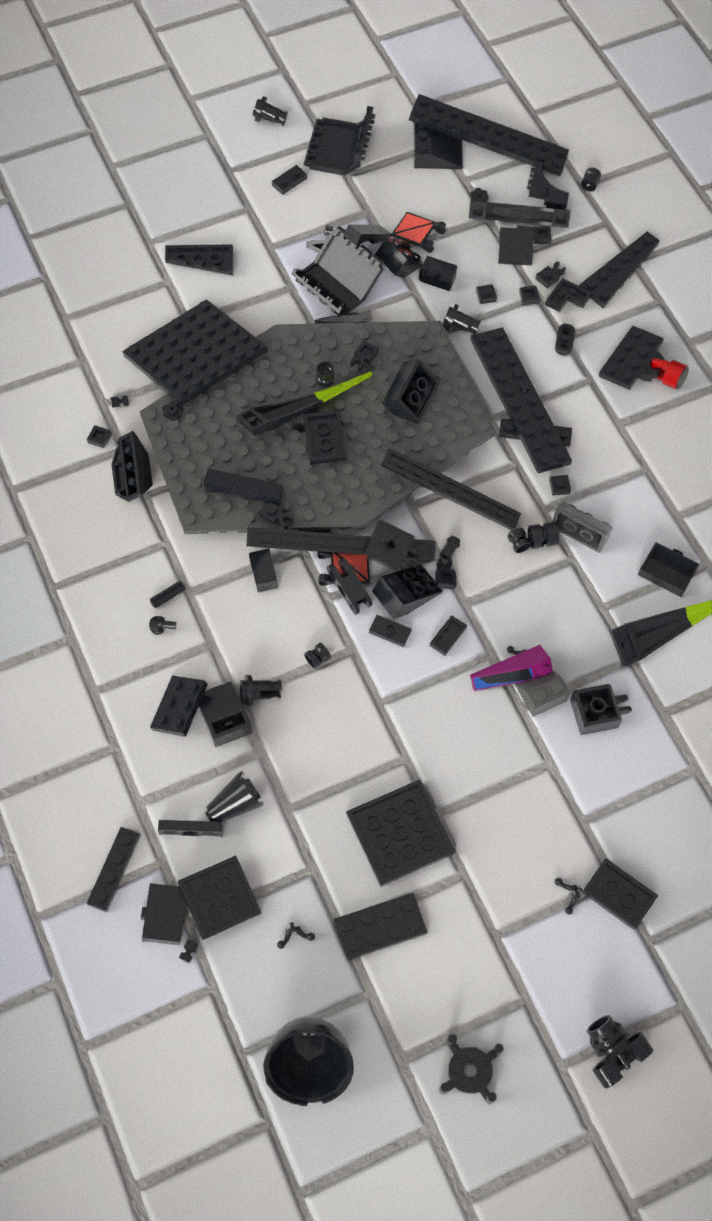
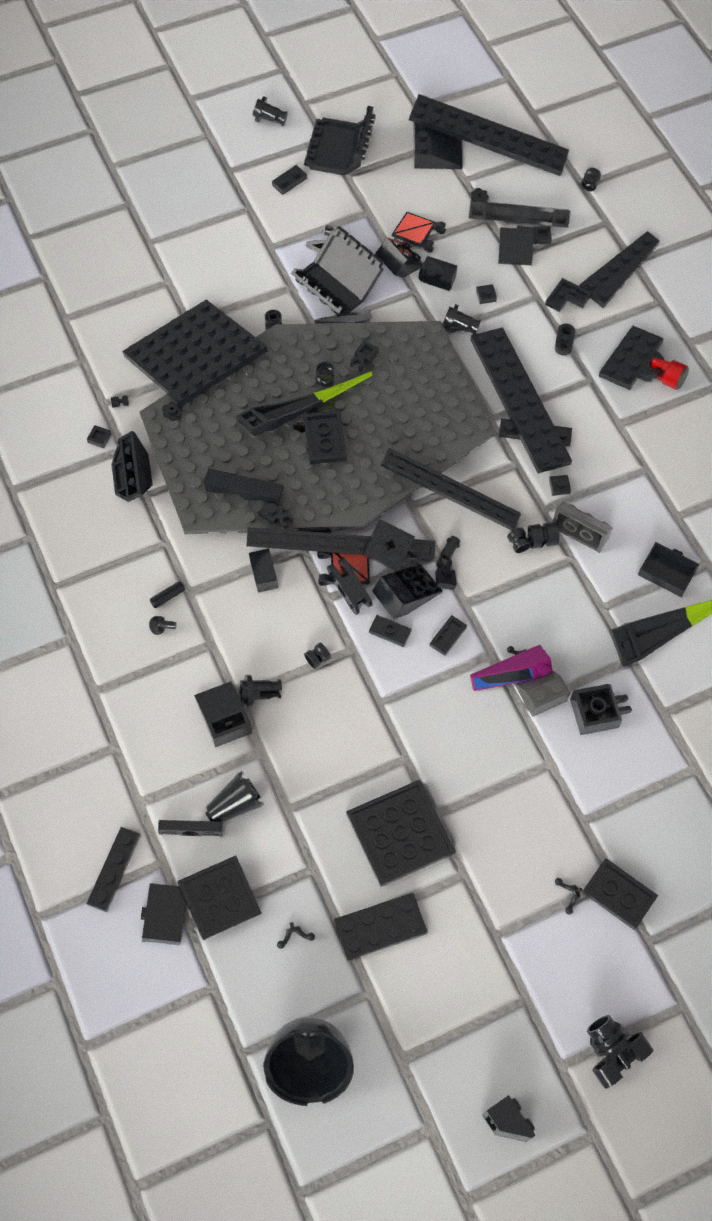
(179, 705): black plate -> none
(190, 947): black piece -> none
(204, 257): black wing -> none
(272, 318): none -> black wheel
(362, 233): black slope -> none
(411, 391): black slope -> none
(483, 1067): black plate -> none
(508, 1121): none -> black slope
(529, 295): black plate -> none
(542, 189): black arch -> none
(549, 276): black plate -> none

